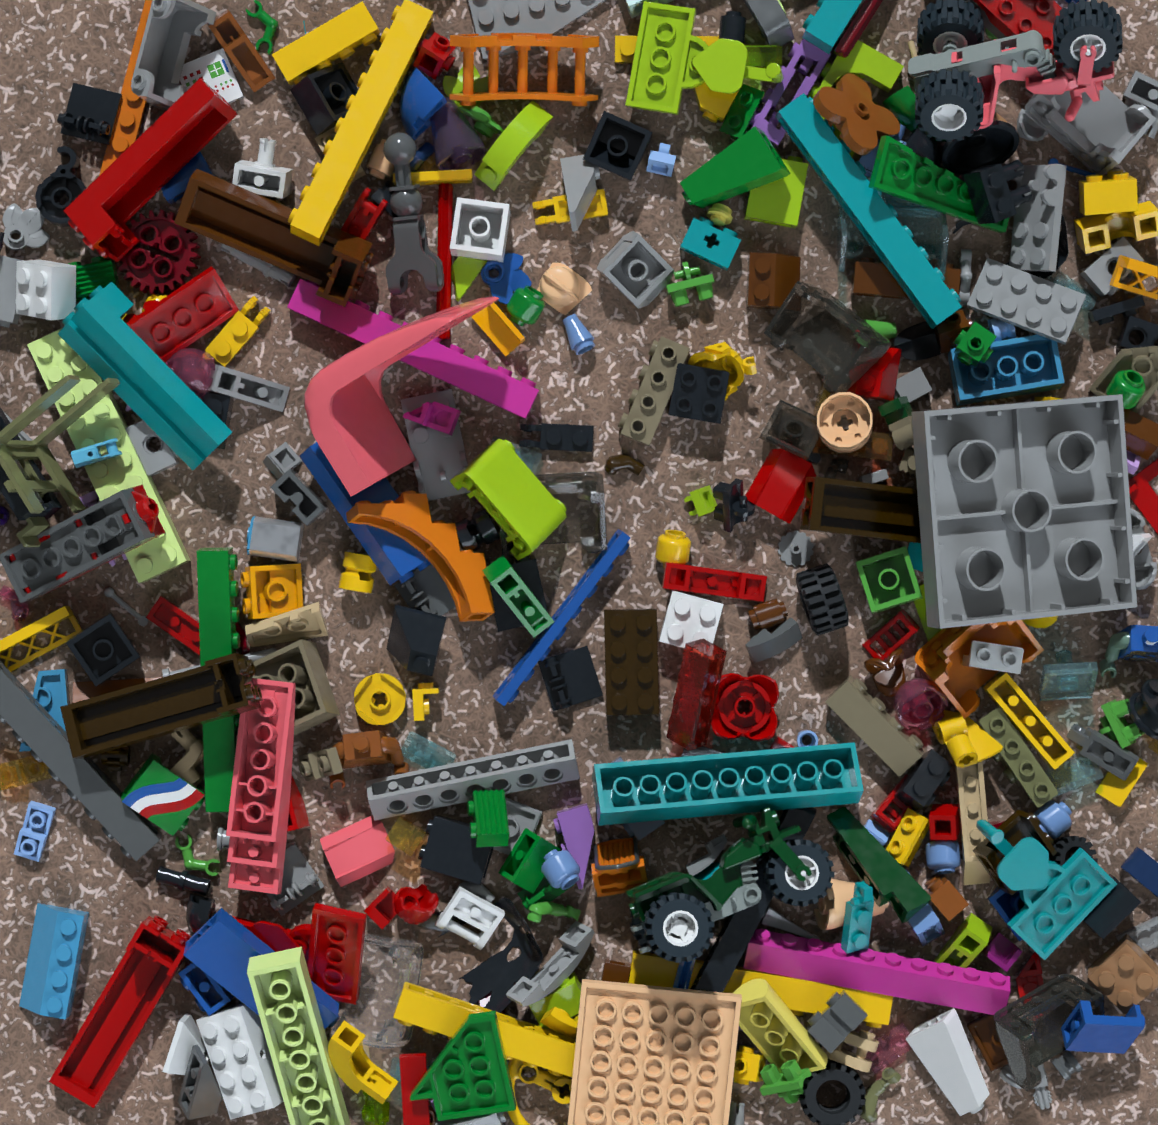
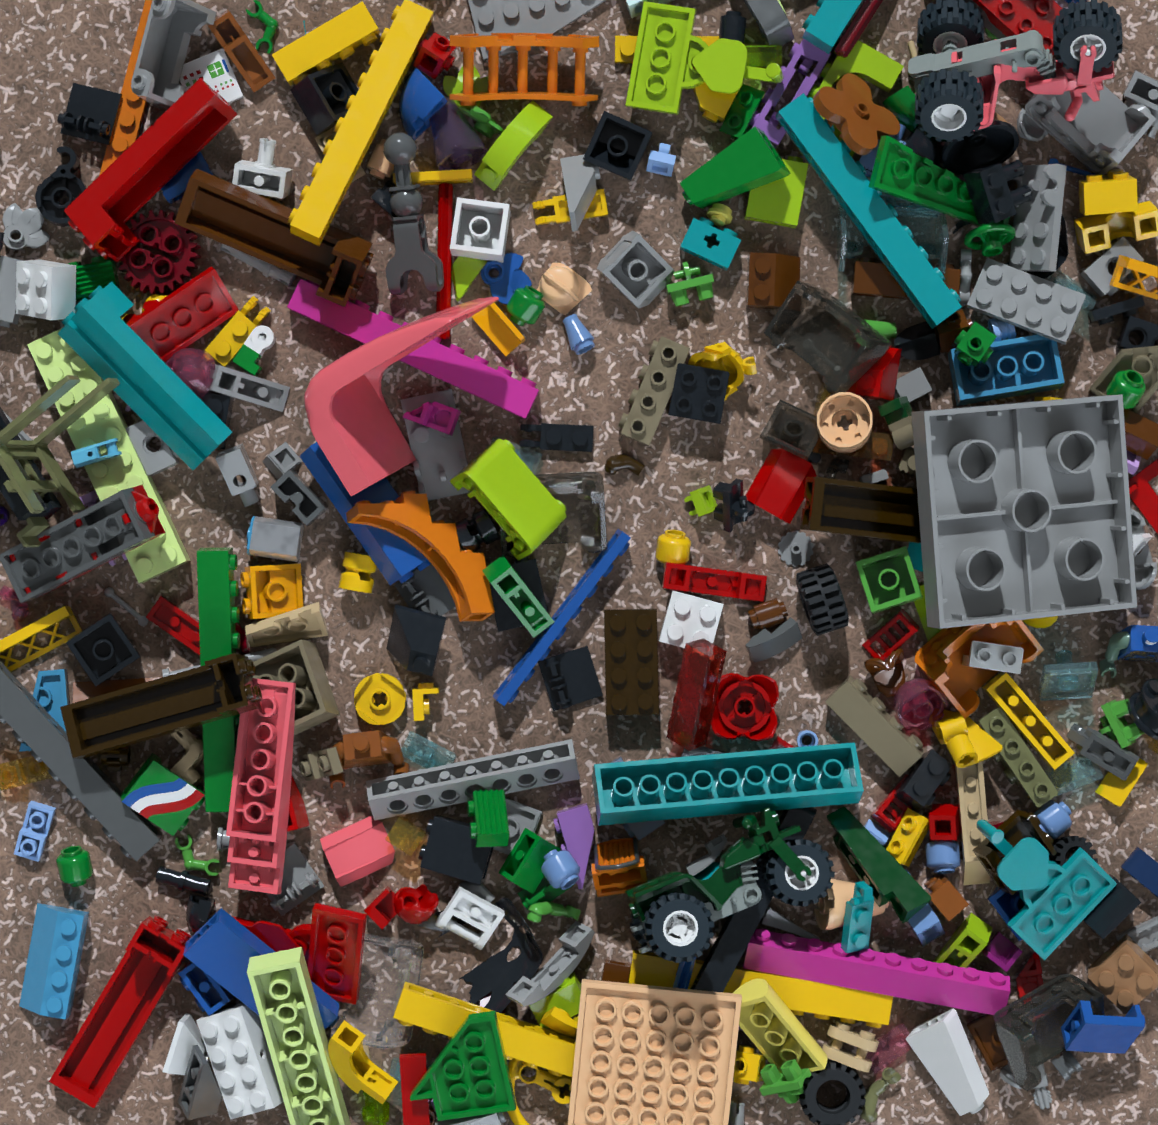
(74, 866): none -> green head
(236, 462): none -> light grey torso
(256, 344): none -> leg
(364, 216): red hinge -> none
(422, 155): dark blue arm -> none
(836, 1021): dark grey brick -> none
(990, 242): none -> green piece

